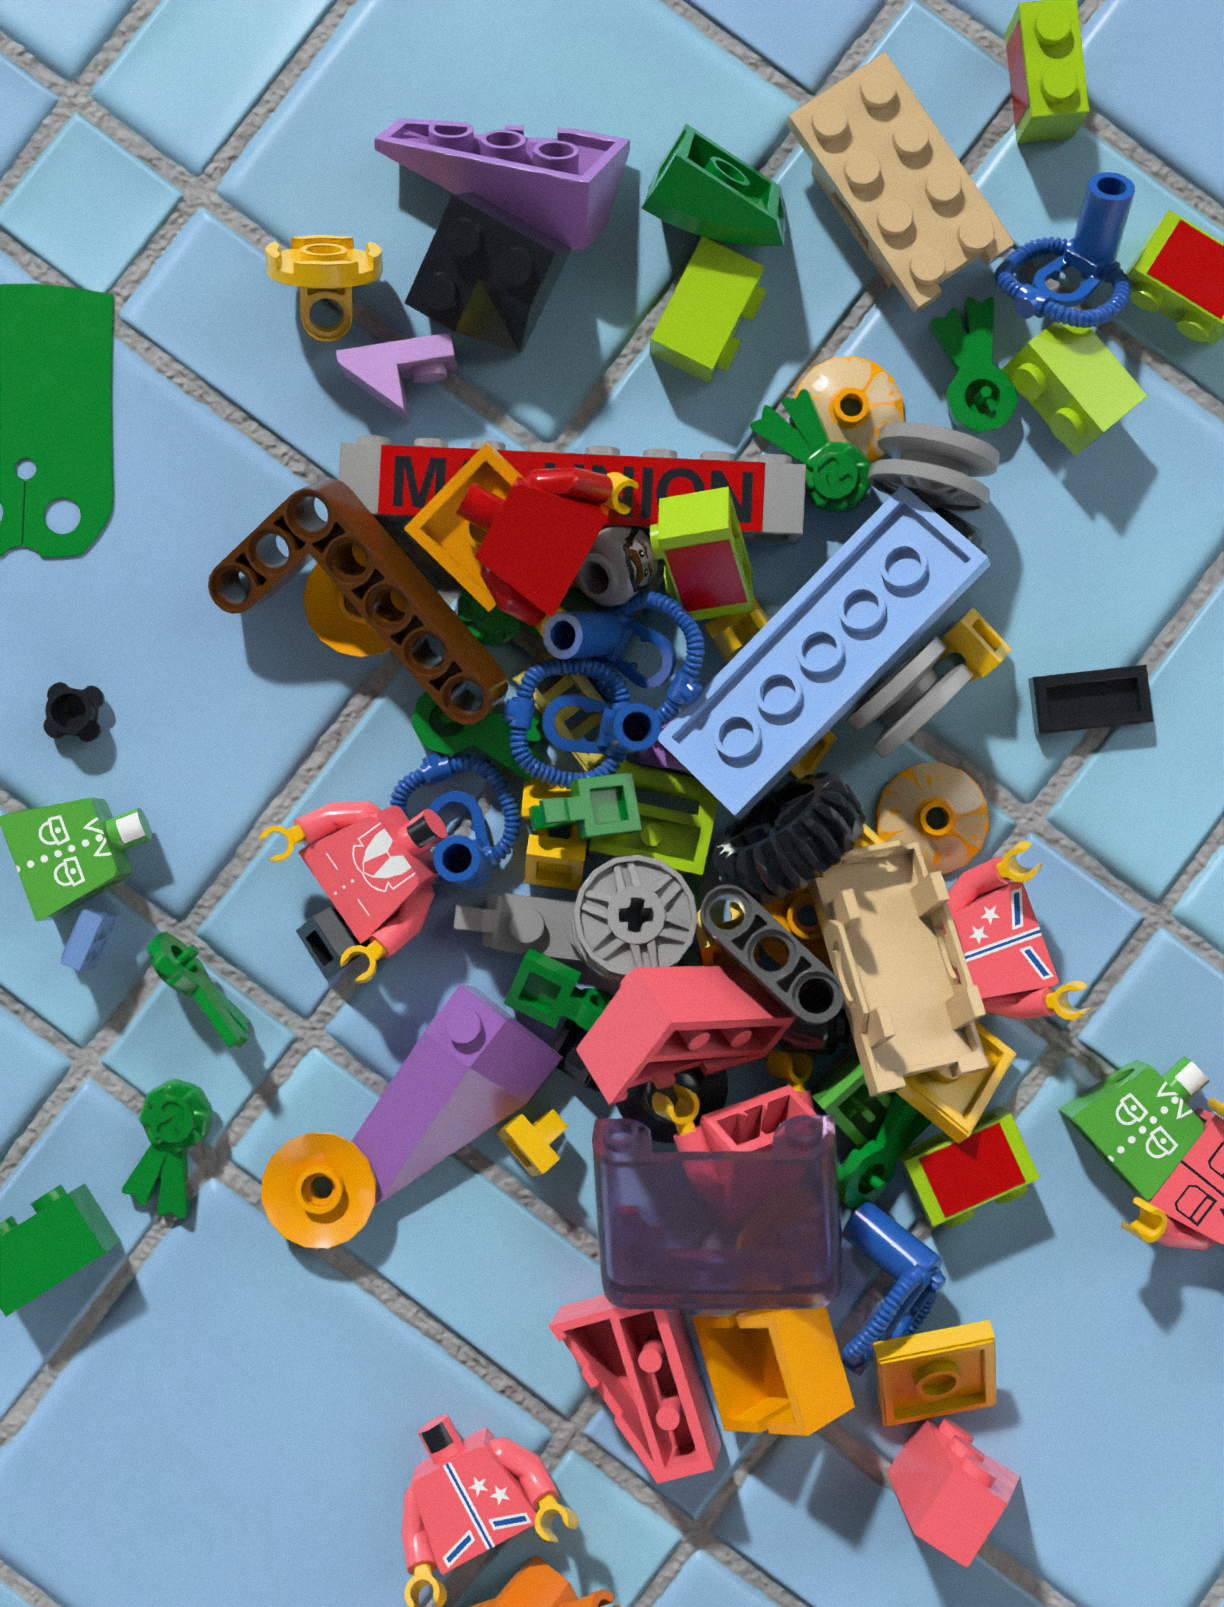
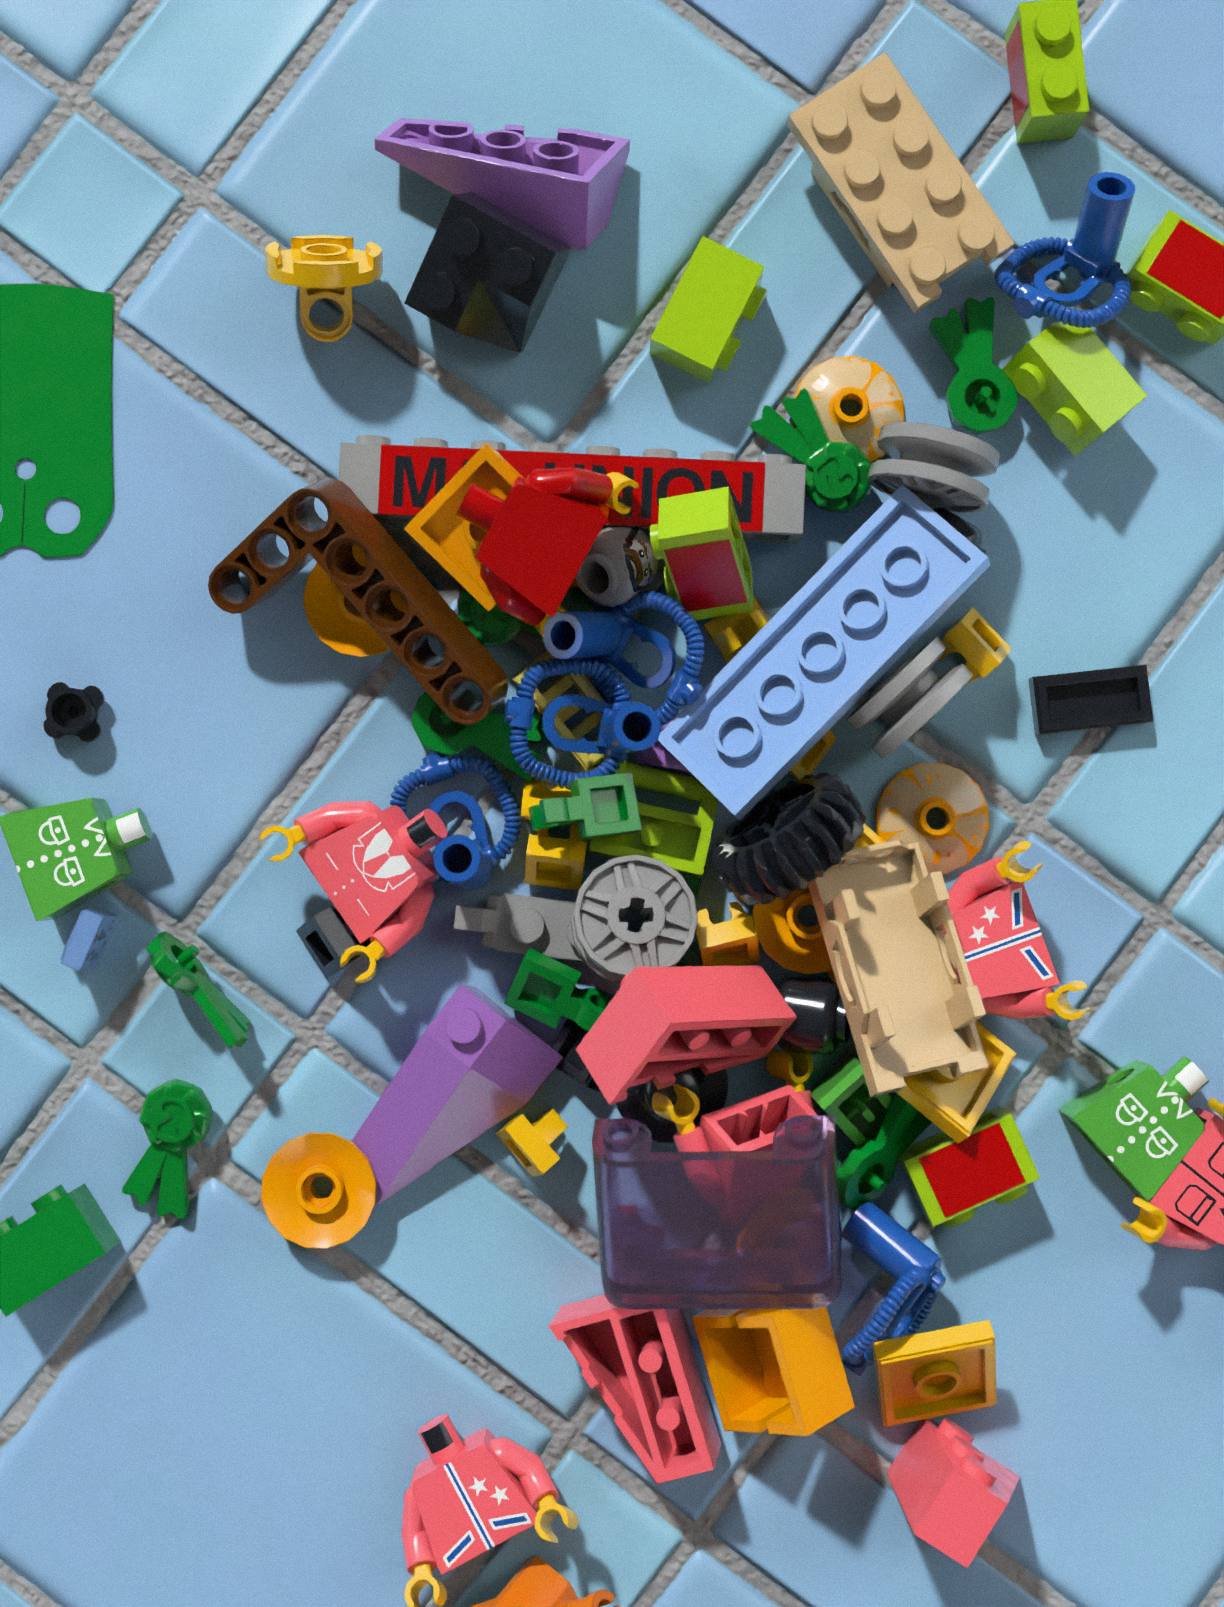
(383, 366): lavender slope -> none
(715, 194): green slope -> none
(759, 927): dark grey beam -> none

